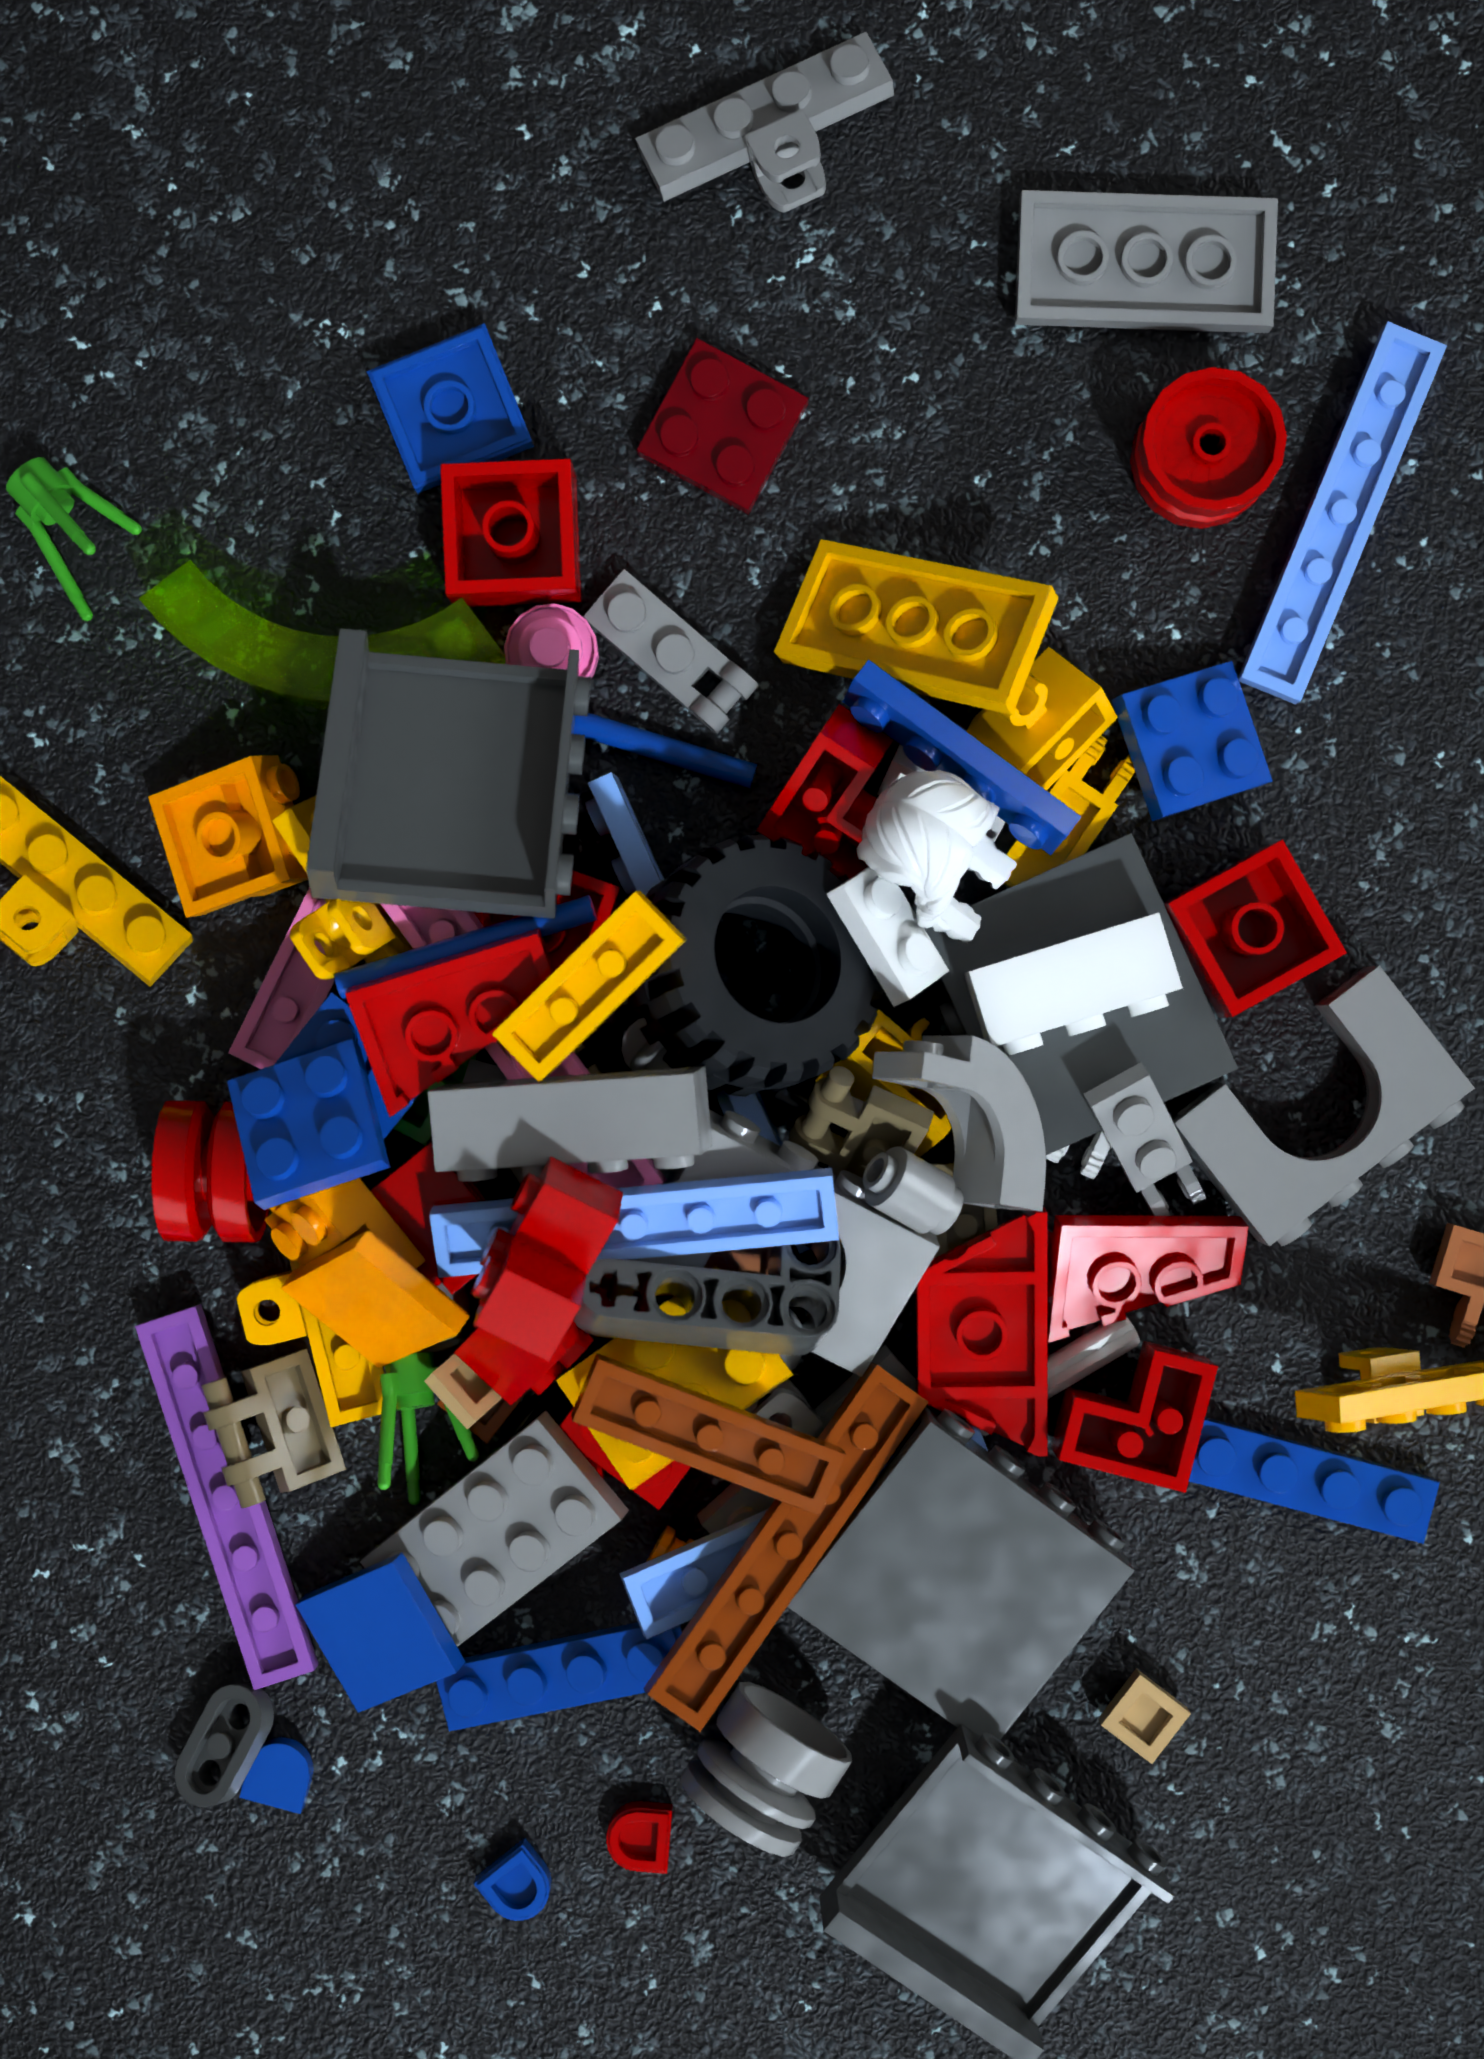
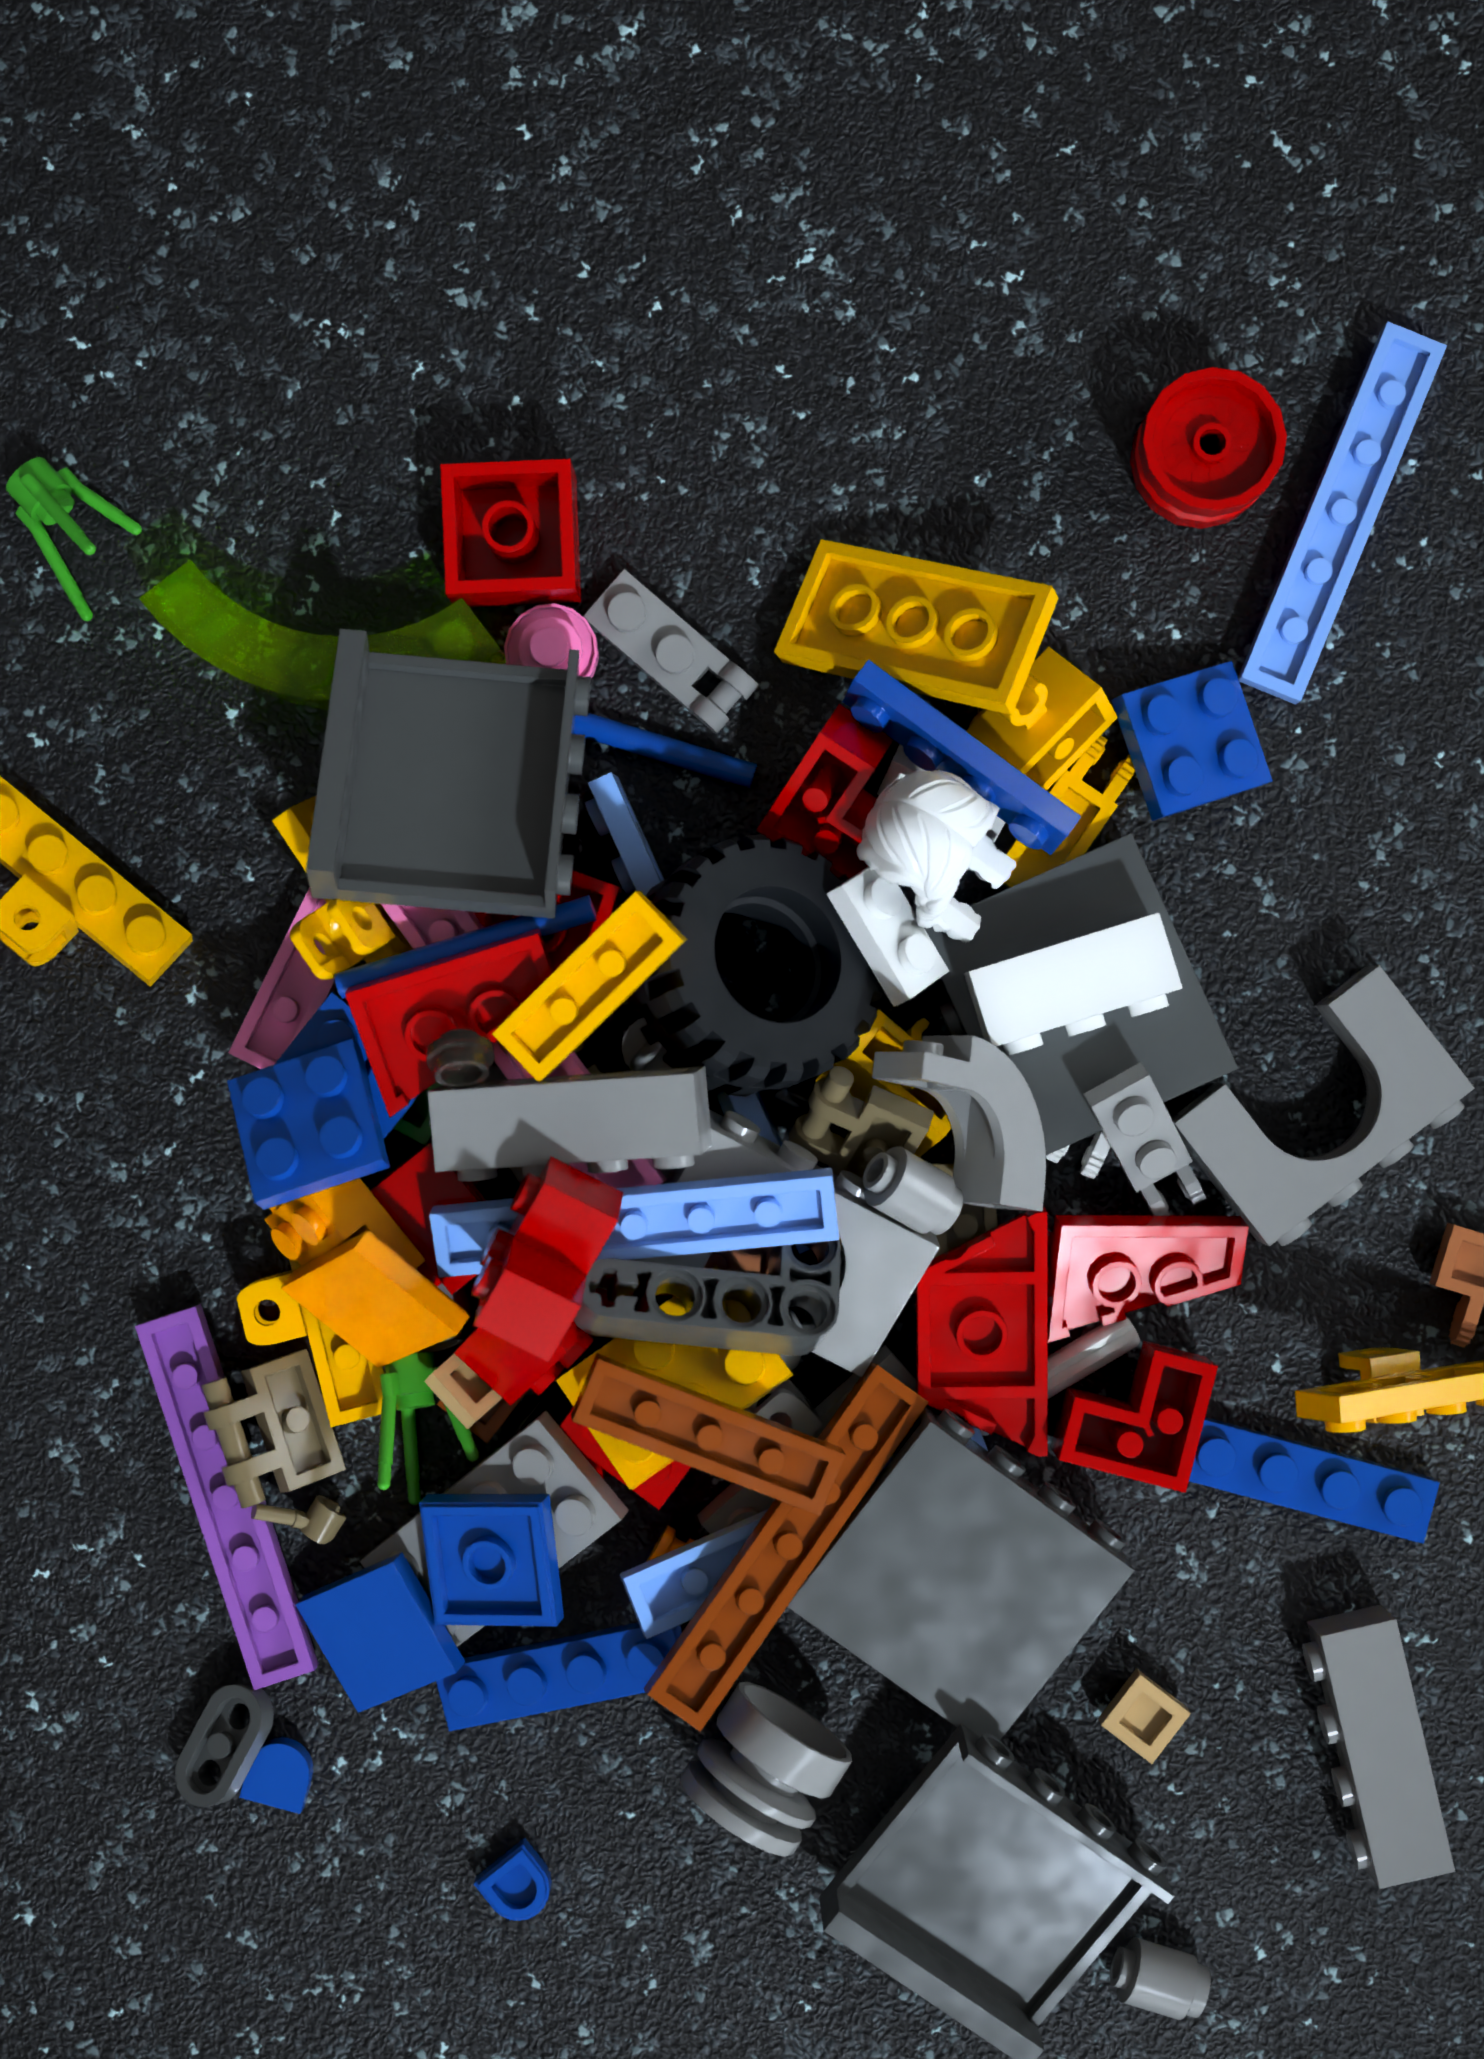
(202, 1176): red wheel -> none
(224, 835): light orange plate -> none
(318, 1523): none -> dark tan hand
(450, 406): blue plate -> none
(460, 1058): none -> clear smoke plate
(492, 1559): none -> blue tile
(641, 1836): red tile -> none
(722, 426): dark red plate -> none
(769, 126): light grey plate -> none
(1146, 261): light grey plate -> none
(1160, 1979): none -> light grey brick
(1253, 930): red brick -> none
(1379, 1747): none -> light grey brick

